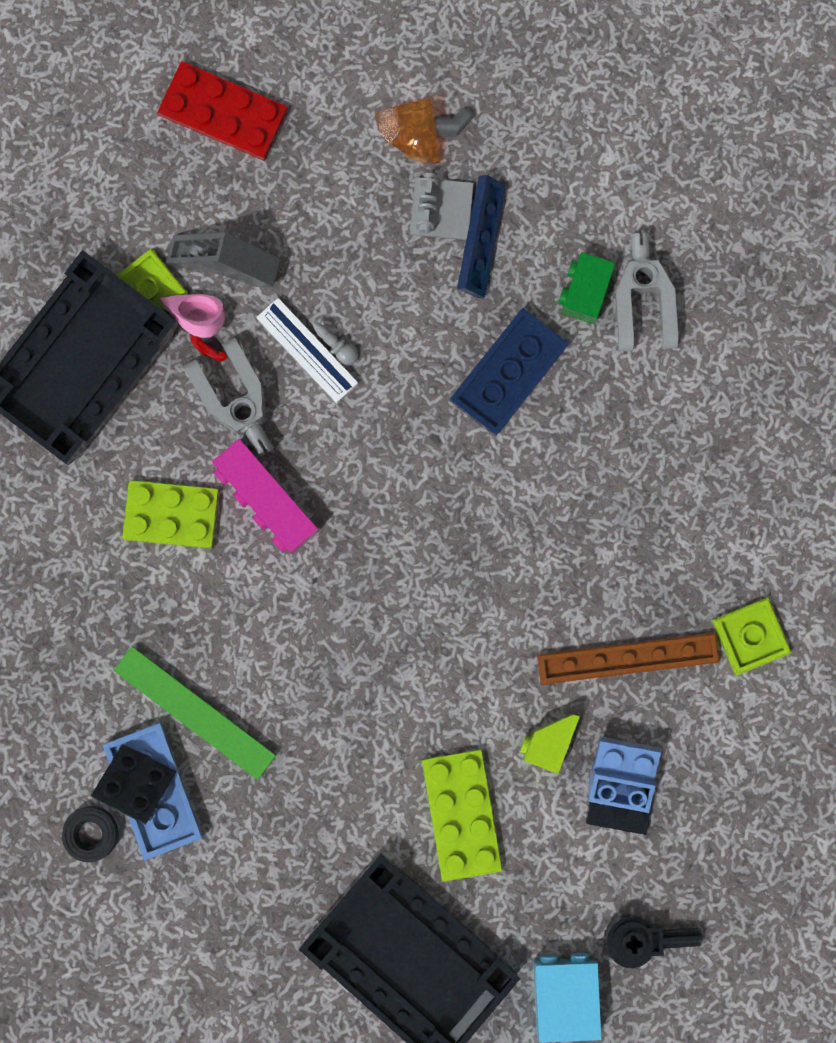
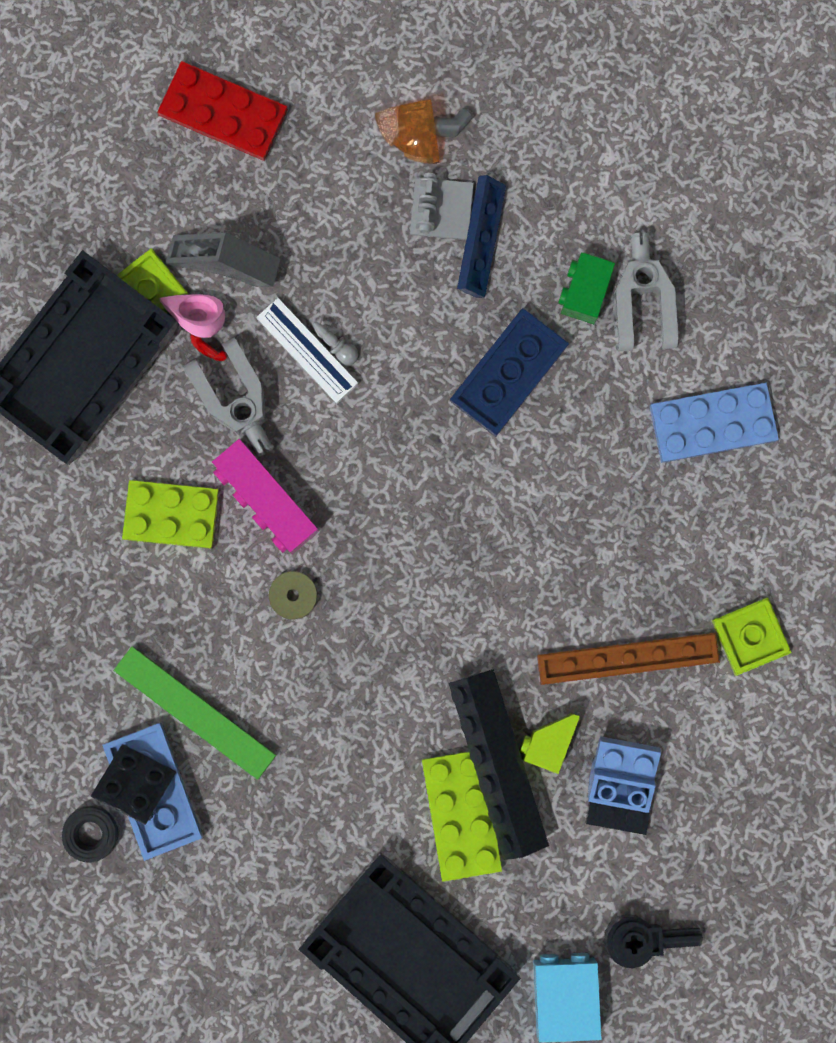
(279, 595): none -> olive piece
(498, 765): none -> black brick
(713, 422): none -> medium blue plate

